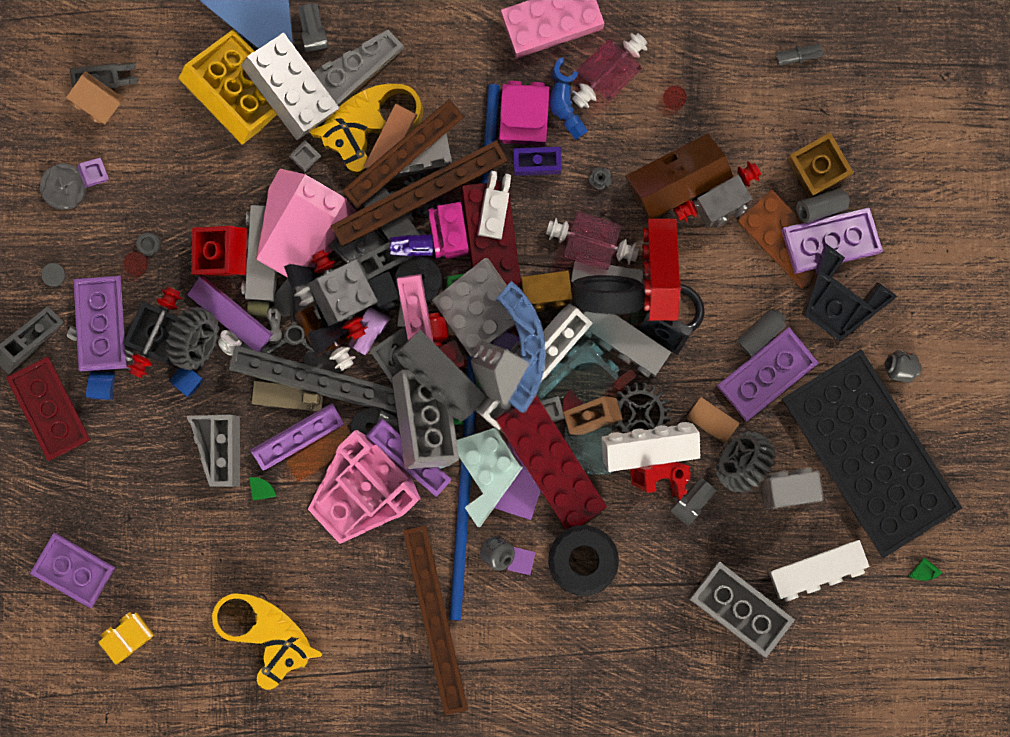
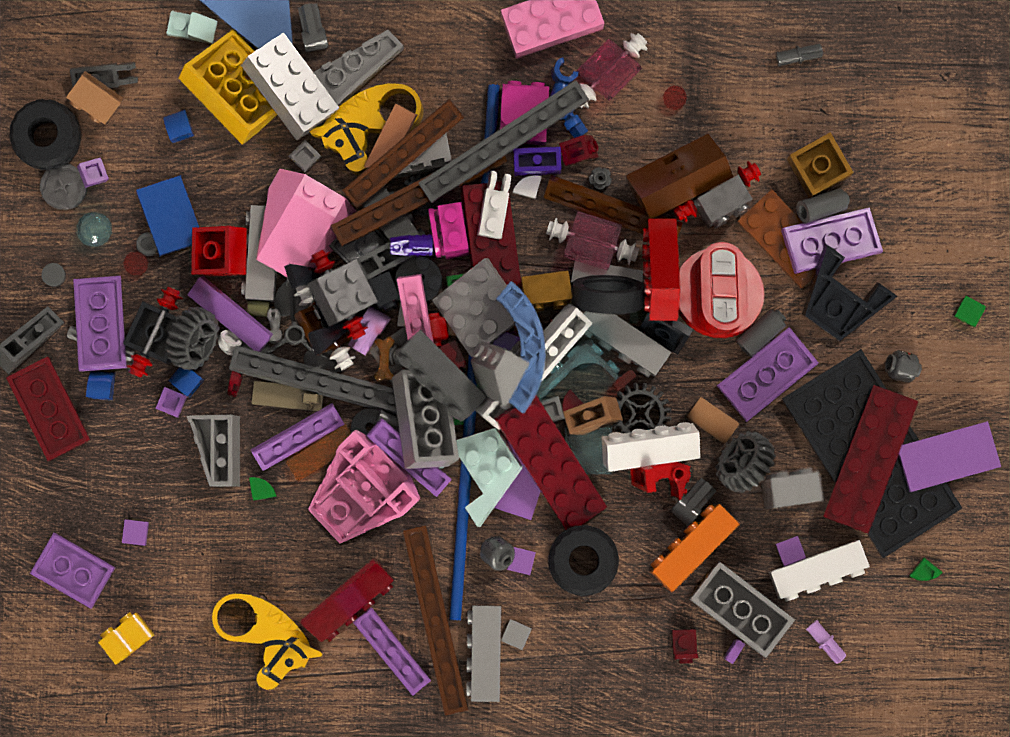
(32, 116): none -> black tyre
(93, 229): none -> clear light blue hair
(135, 532): none -> medium lavender tile
(168, 214): none -> blue tile
(171, 402): none -> medium lavender tile
(178, 126): none -> blue brick
(192, 27): none -> light aqua slope
(234, 384): none -> dark red tile
(348, 600): none -> dark red slope
(384, 347): none -> clear orange piece
(392, 651): none -> medium lavender tile
(485, 653): none -> light grey brick
(503, 141): none -> dark grey plate
(516, 634): none -> light grey tile
(528, 186): none -> white tile
(579, 149): none -> dark red bracket
(599, 204): none -> reddish brown plate
(684, 645): none -> dark red bracket
(694, 547): none -> orange brick
(720, 291): none -> piece
(734, 651): none -> medium lavender tile
(790, 551): none -> medium lavender tile
(826, 642): none -> lavender axle
(871, 459): none -> dark red plate
(949, 456): none -> medium lavender tile
(969, 311): none -> green tile

